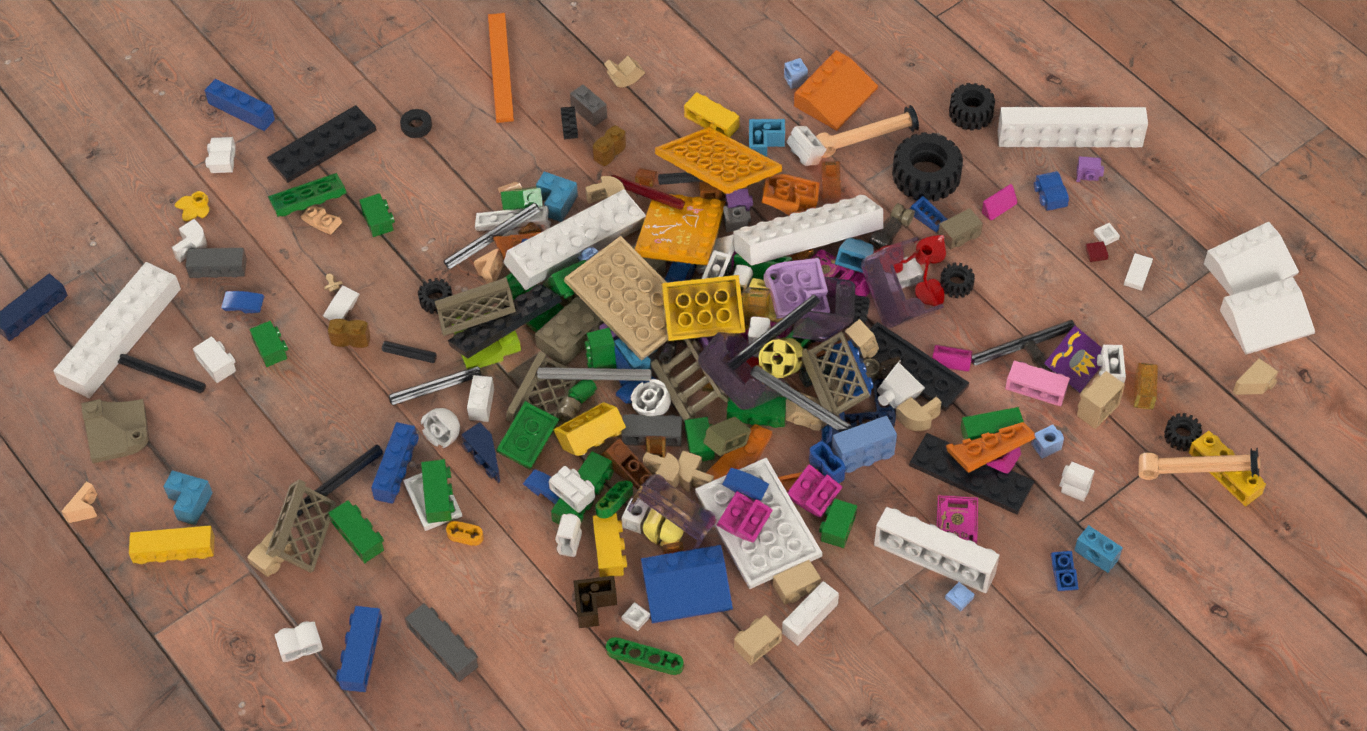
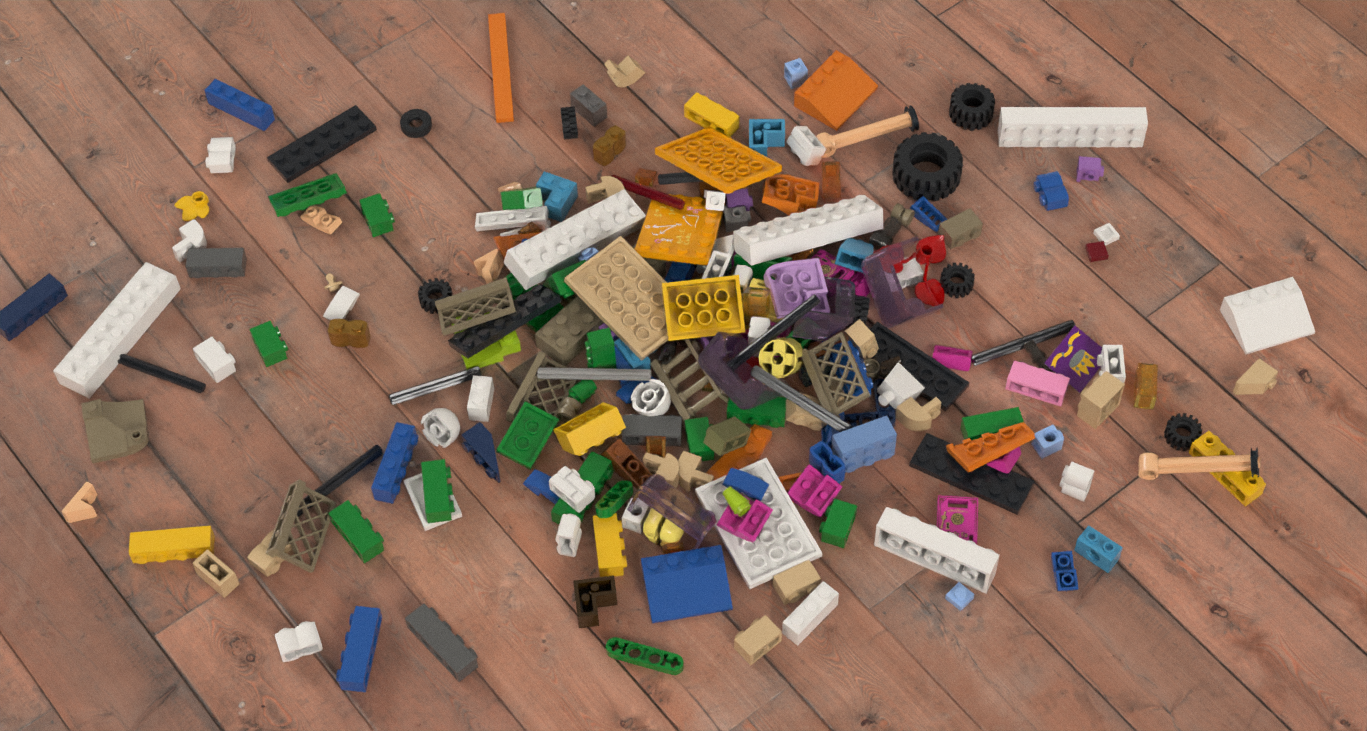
(190, 496): dark azure brick -> none
(215, 573): none -> tan brick
(245, 301): blue slope -> none
(408, 351): black axle -> none
(464, 533): light orange beam -> none
(487, 238): axle -> none
(635, 616): white tile -> none
(714, 200): none -> white bracket
(736, 501): none -> lime cone
(999, 202): dark pink slope -> none
(1138, 271): white tile -> none
(1251, 260): white slope -> none

